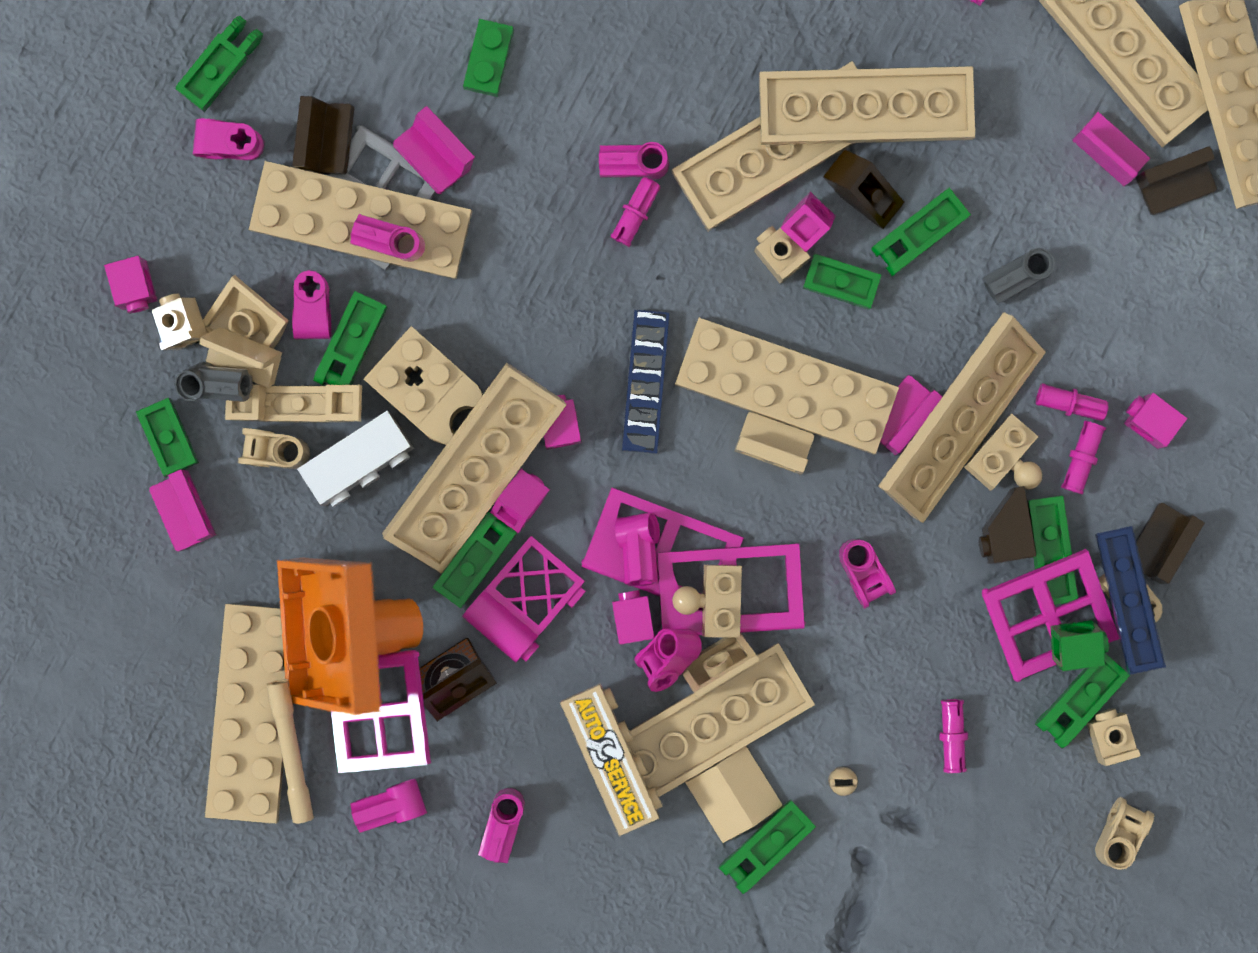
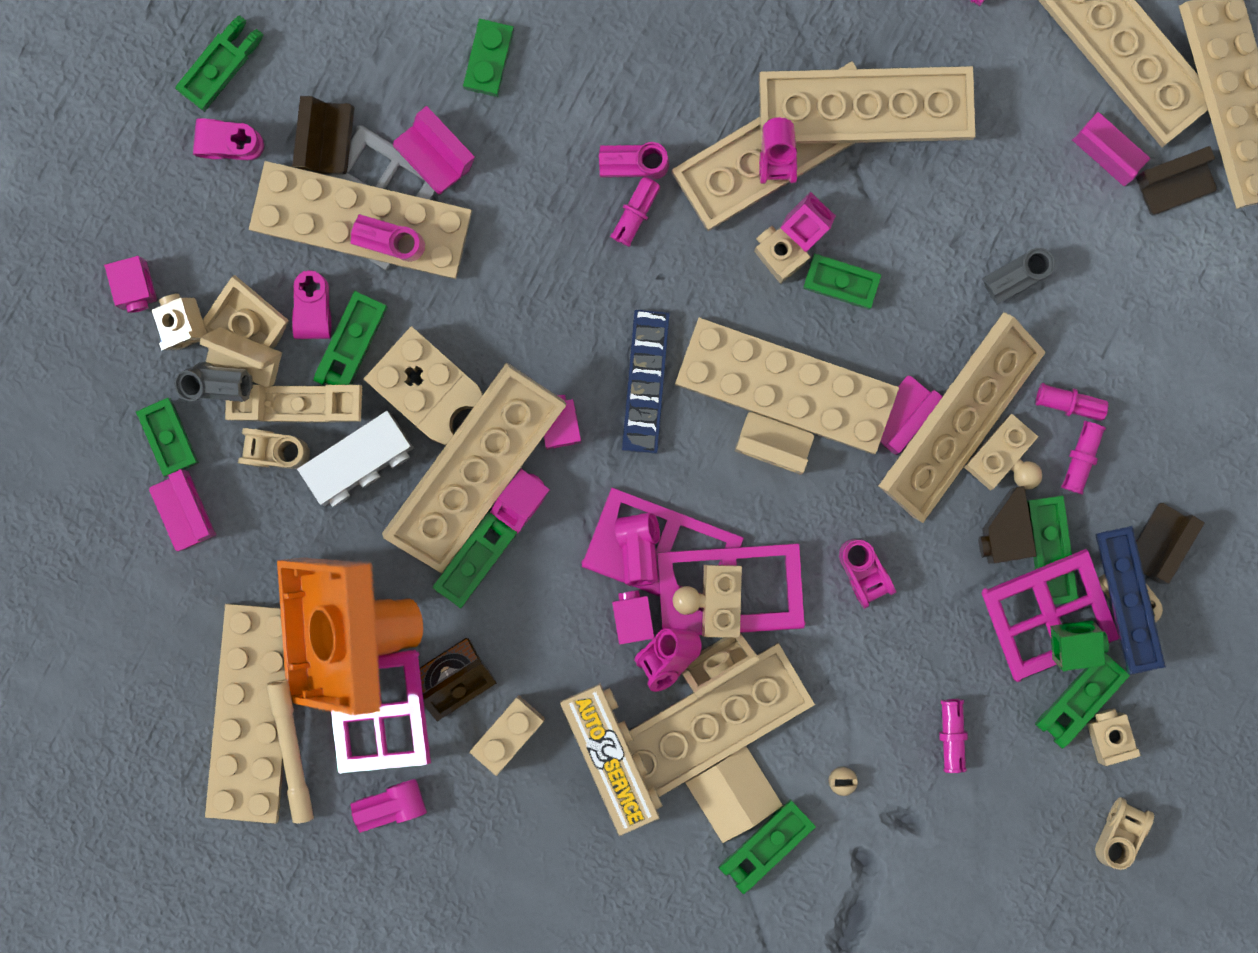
(501, 828): dark pink piece -> none
(507, 735): none -> tan brick
(508, 625): dark pink piece -> none
(778, 151): none -> dark pink piece
(864, 188): dark brown slope -> none
(922, 230): green plate -> none
(1154, 420): dark pink brick -> none

